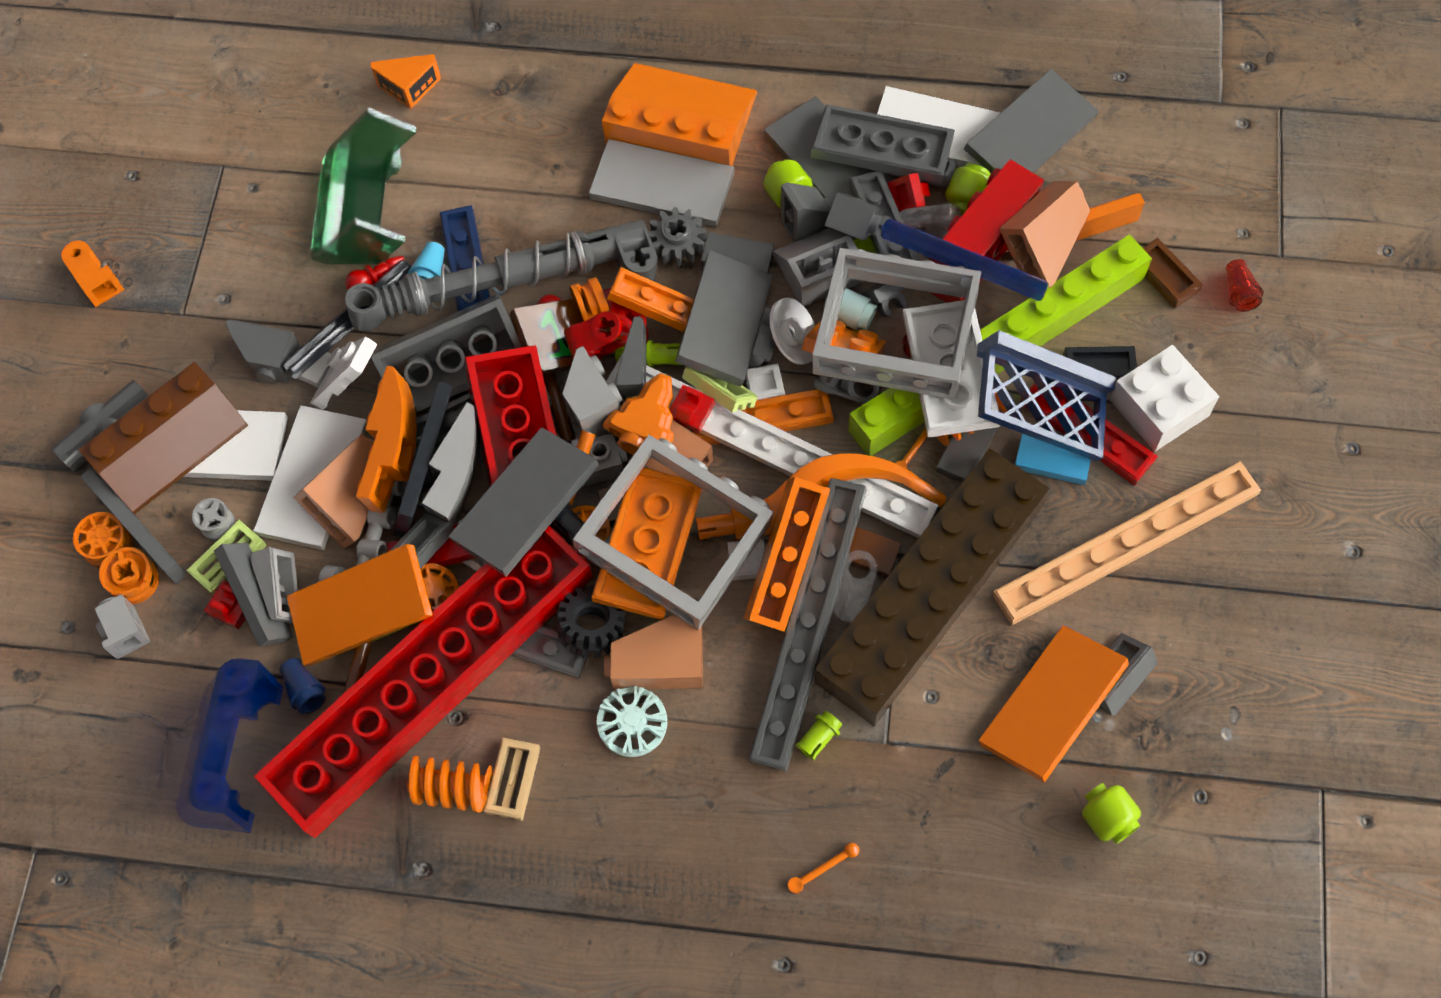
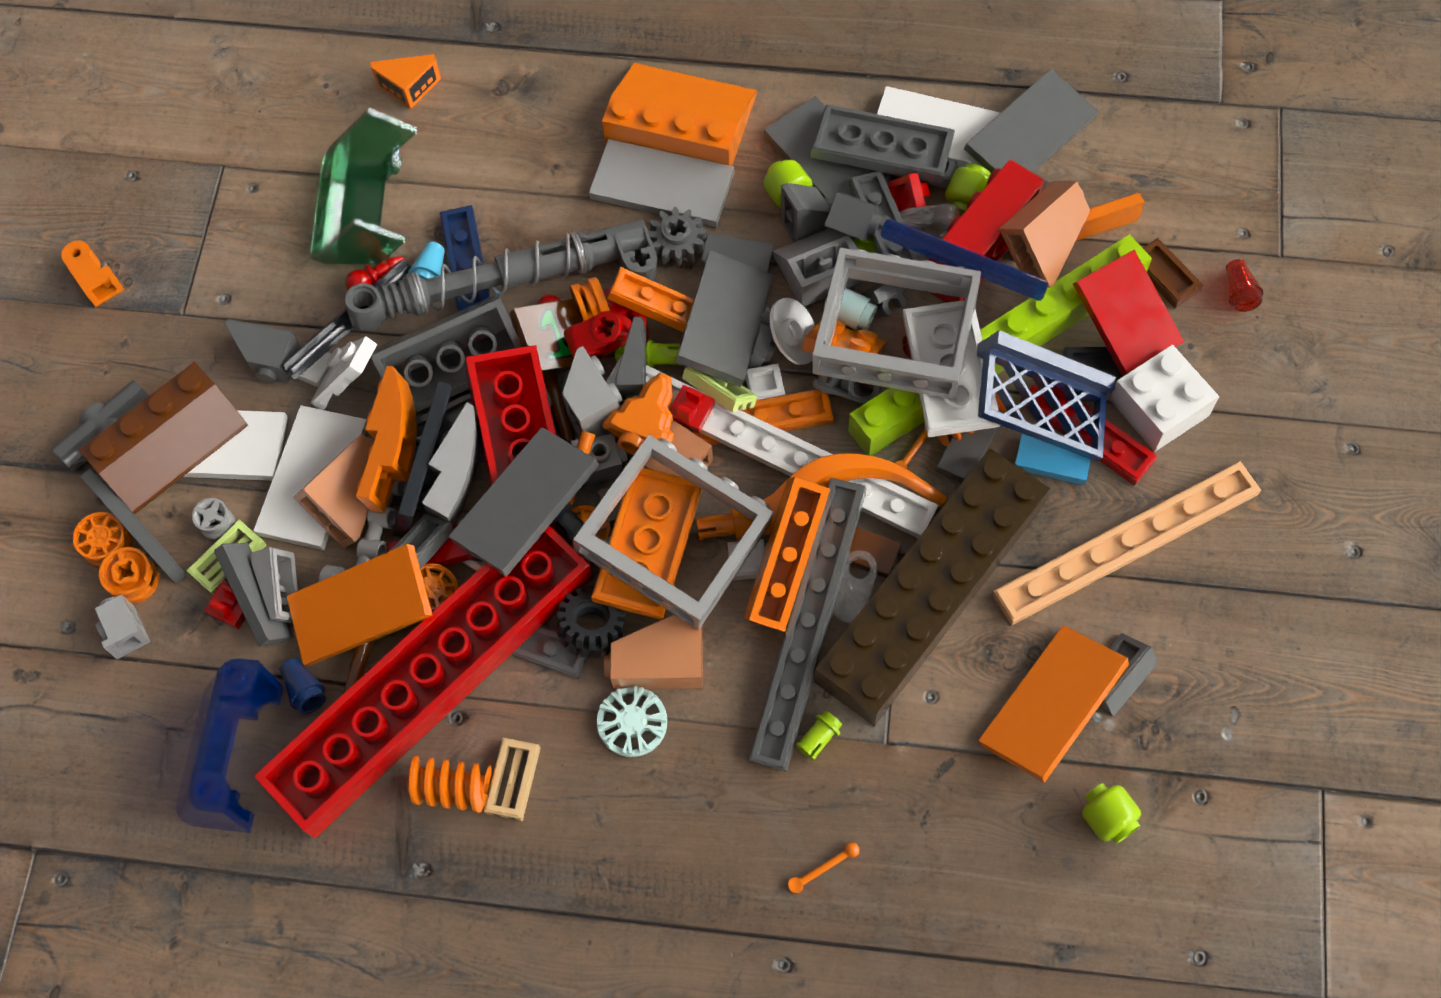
(1128, 312): none -> tile

